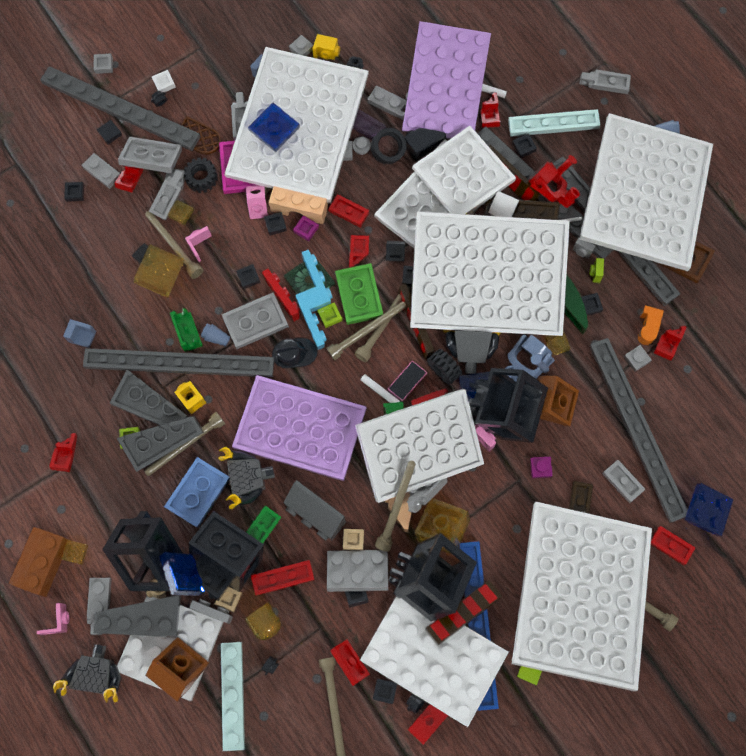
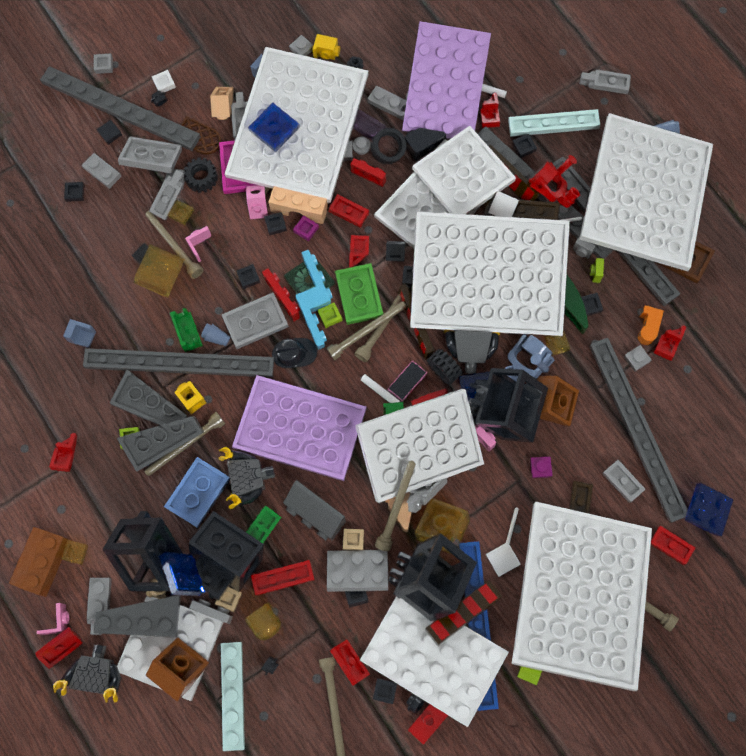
(58, 648): none -> red plate
(128, 178): red slope -> none
(221, 102): none -> light nougat slope
(368, 172): none -> red plate
(503, 557): none -> white piece

